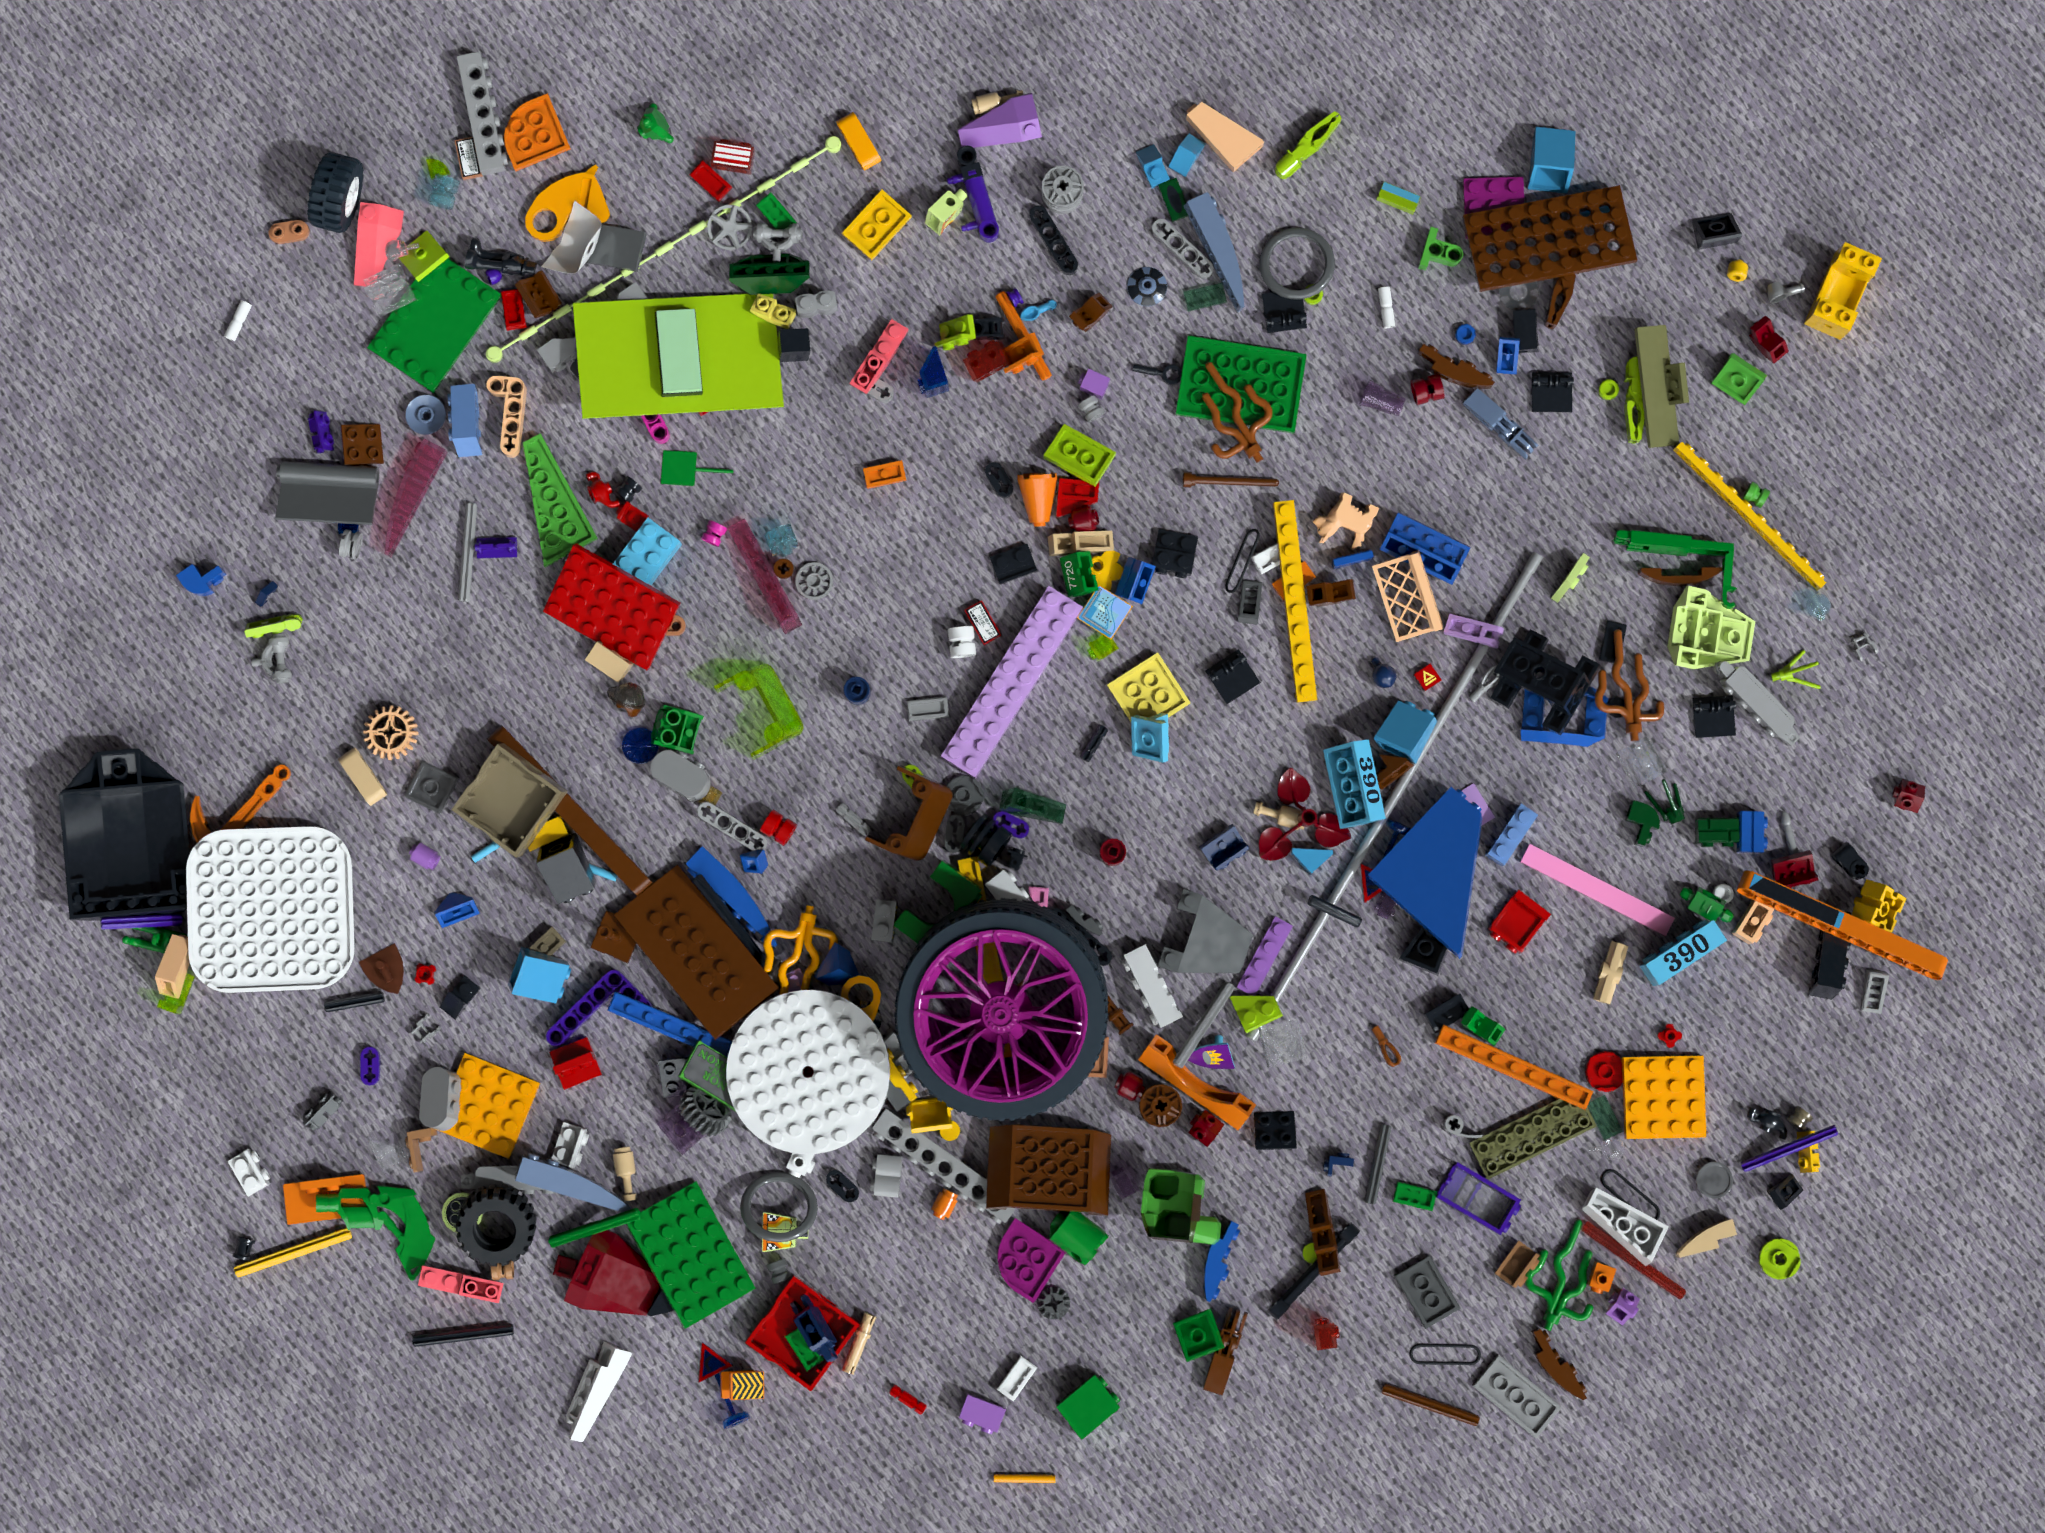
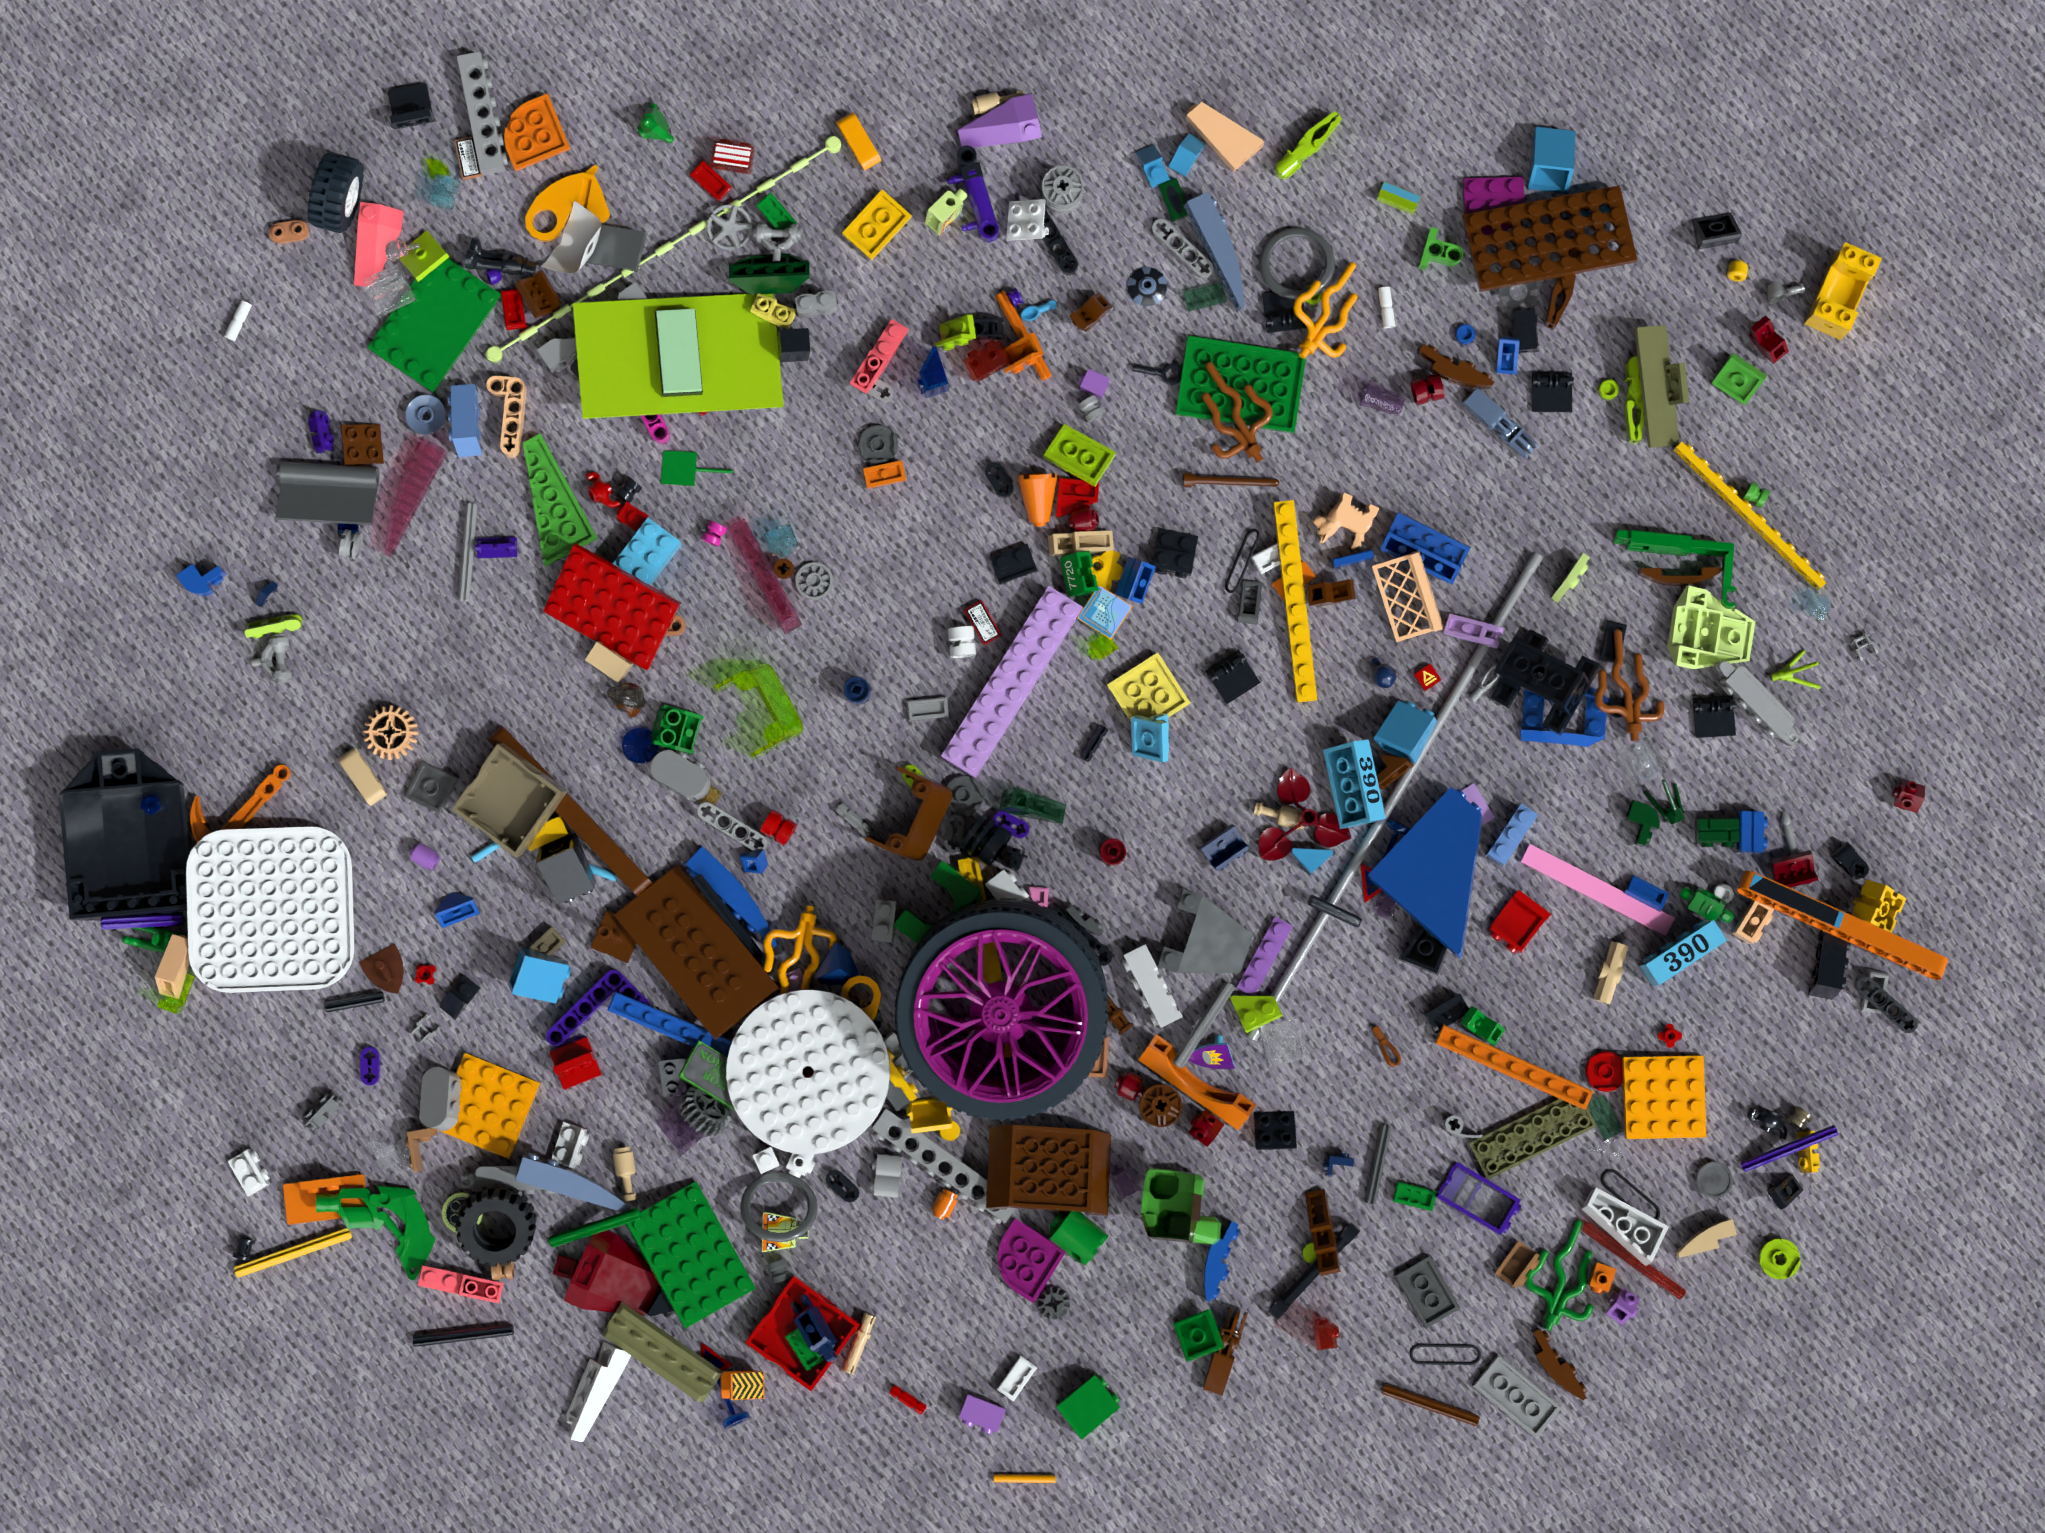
(145, 805): none -> clear blue plate
(410, 106): none -> black bracket
(661, 1353): none -> olive plate
(766, 1160): none -> white brick
(884, 445): none -> dark grey tile
(1026, 220): none -> white hinge
(1314, 332): none -> light orange plant
(1646, 893): none -> blue tile
(1884, 1005): none -> black beam

